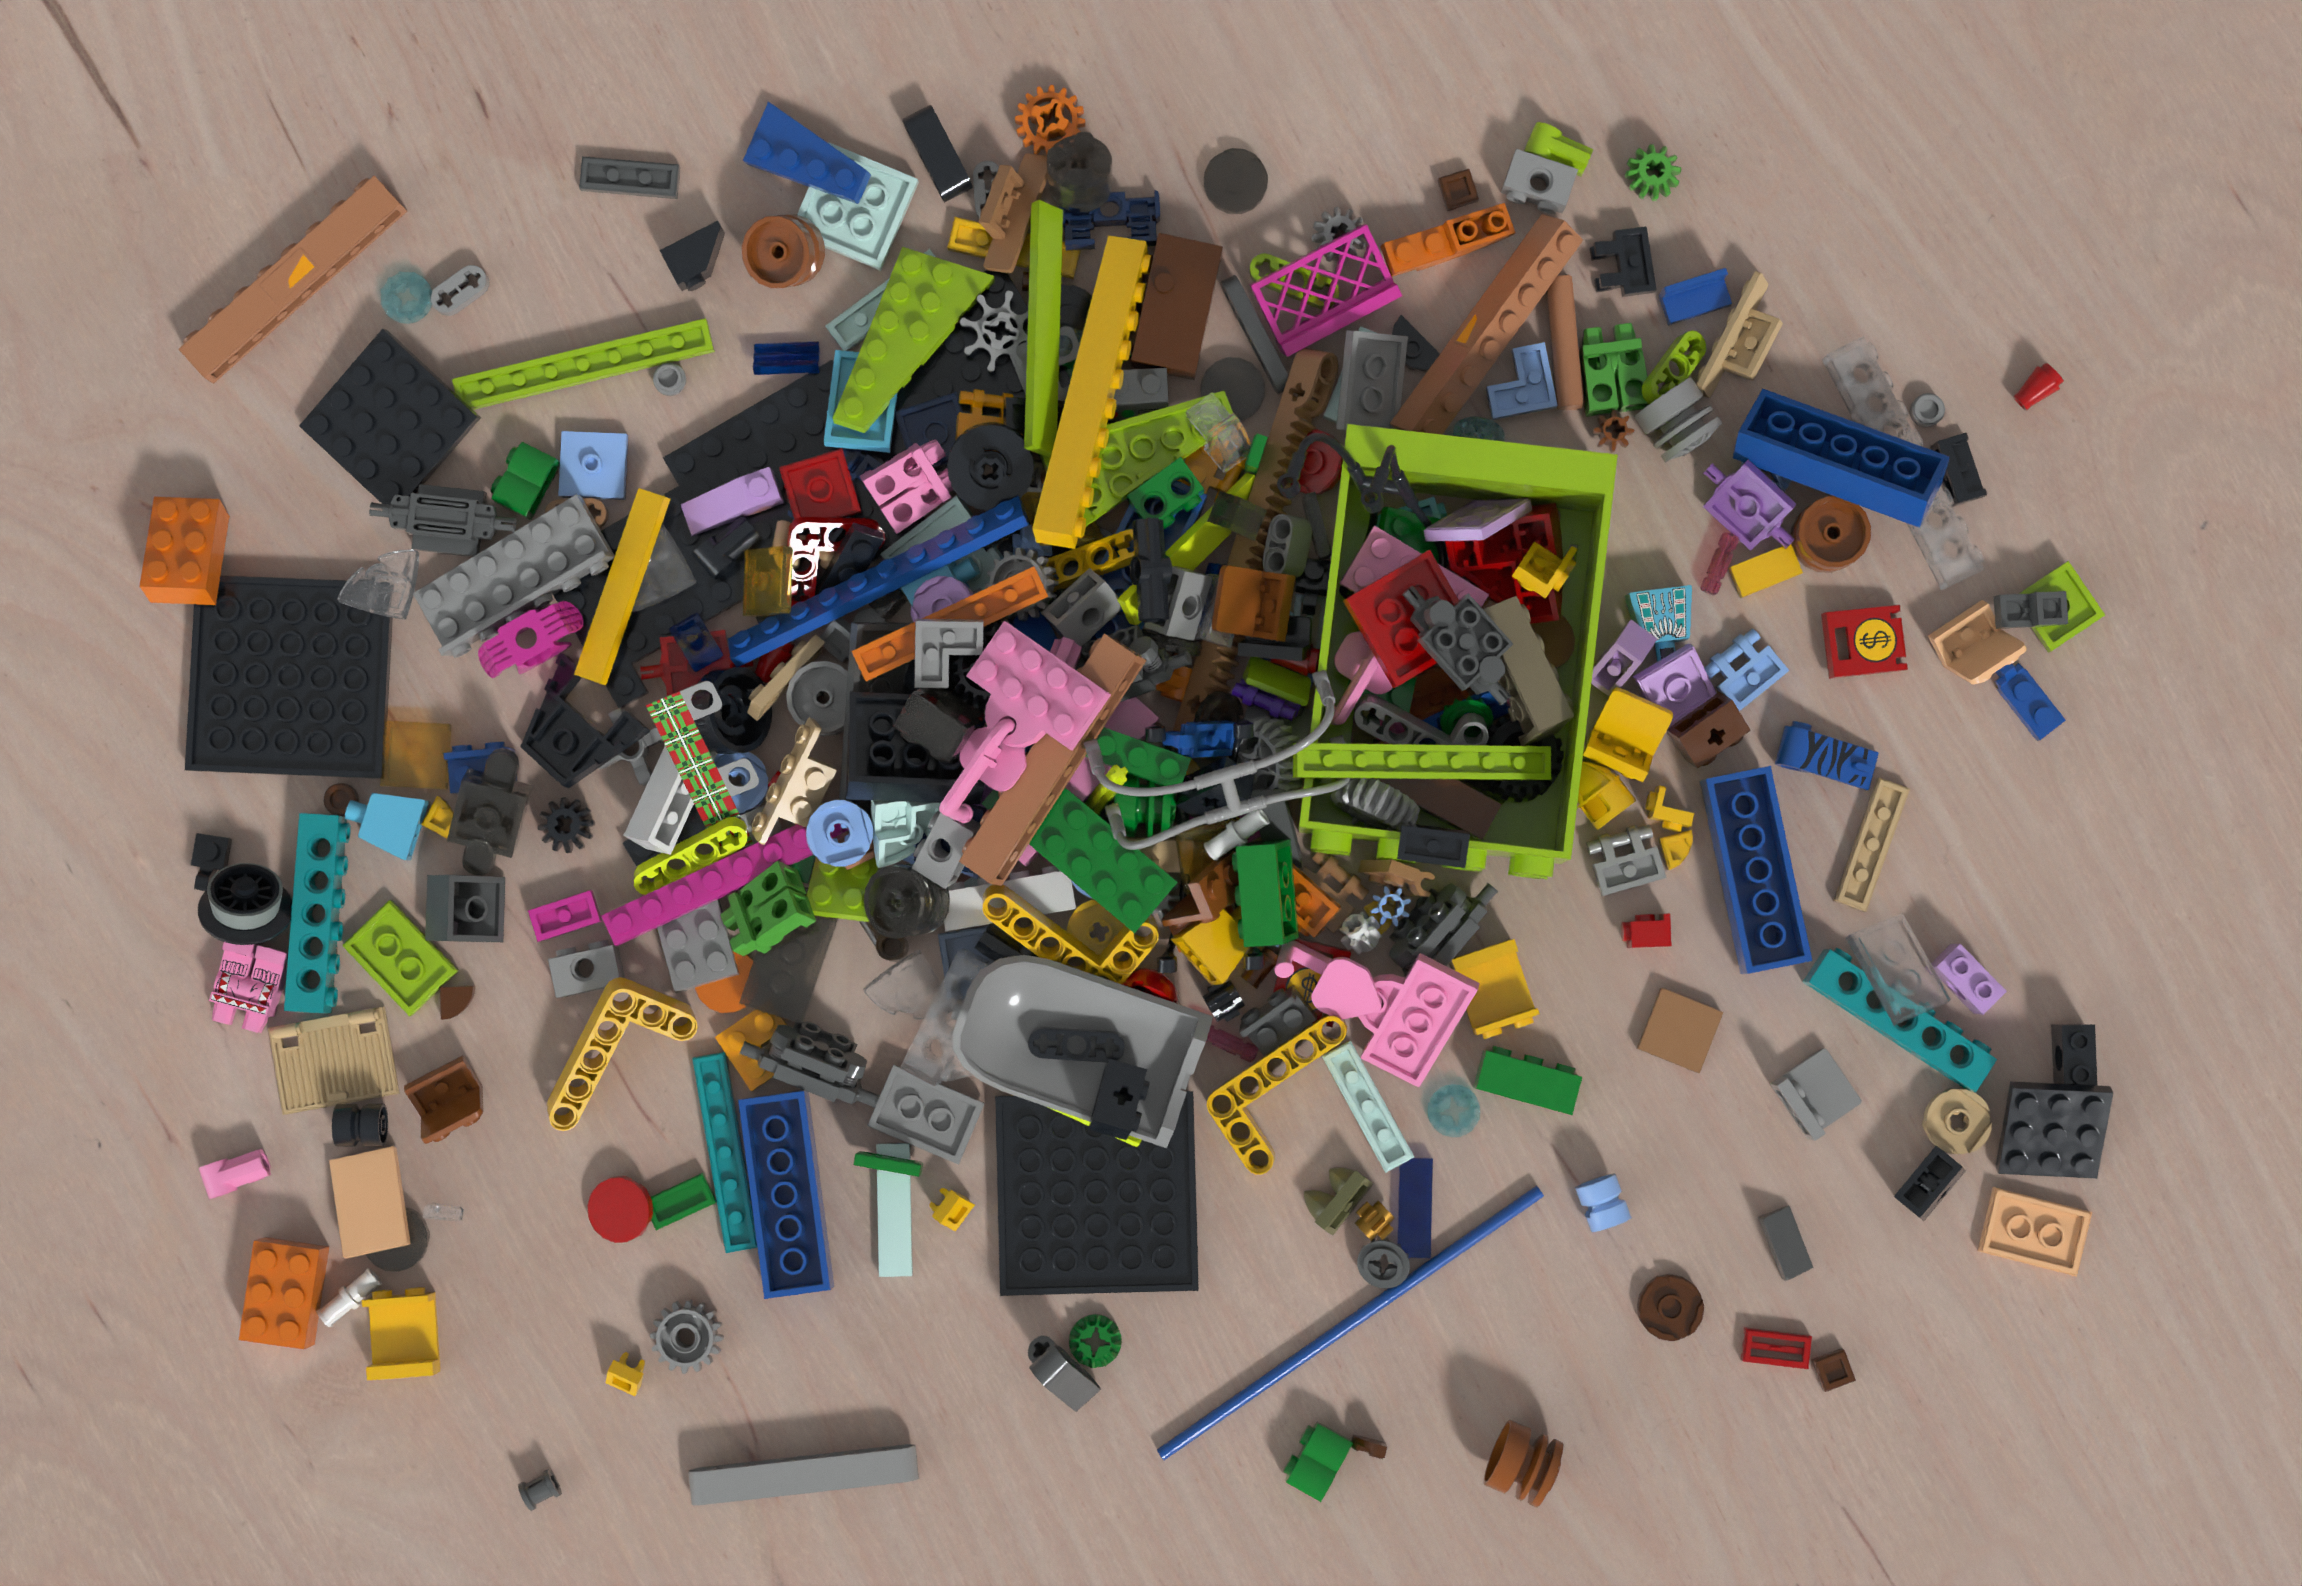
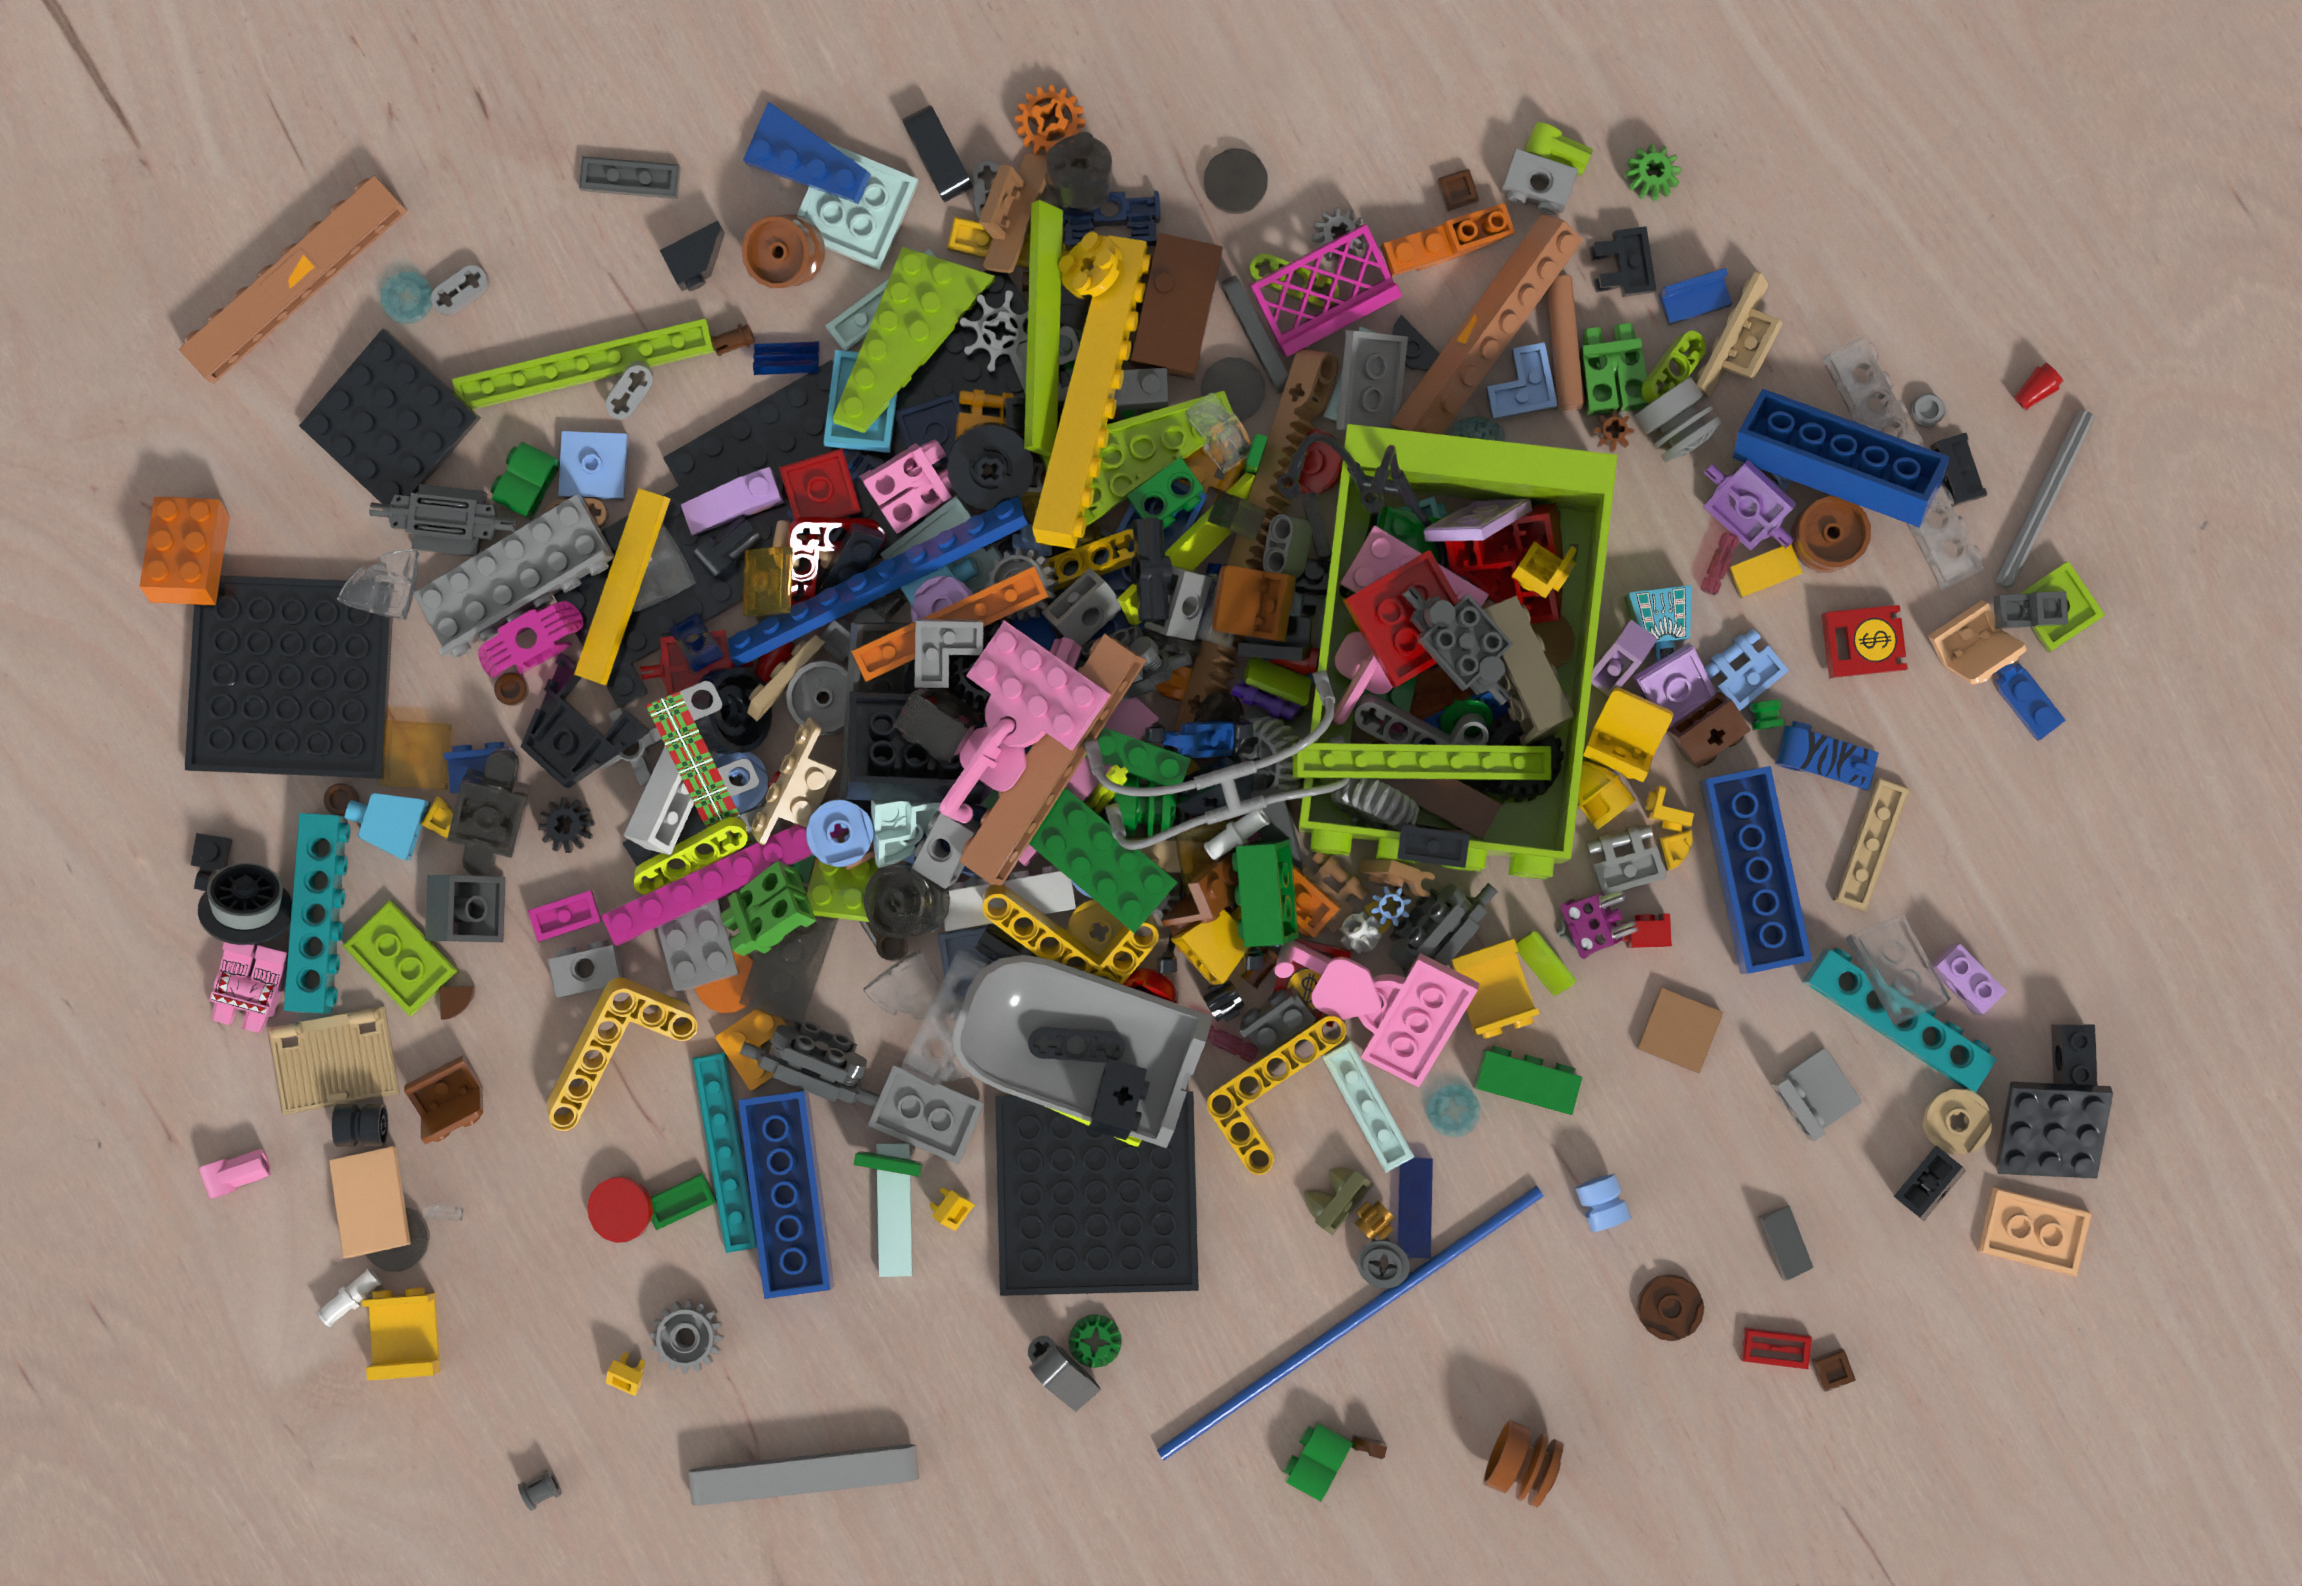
(283, 1293): orange brick -> none
(511, 689): none -> reddish brown tile
(635, 394): none -> light grey beam
(669, 379): light grey plate -> none
(733, 339): none -> reddish brown pin
(1075, 266): none -> yellow plate
(1545, 963): none -> lime slope
(1583, 923): none -> magenta piece
(1766, 715): none -> green wheel
(2045, 498): none -> light grey axle

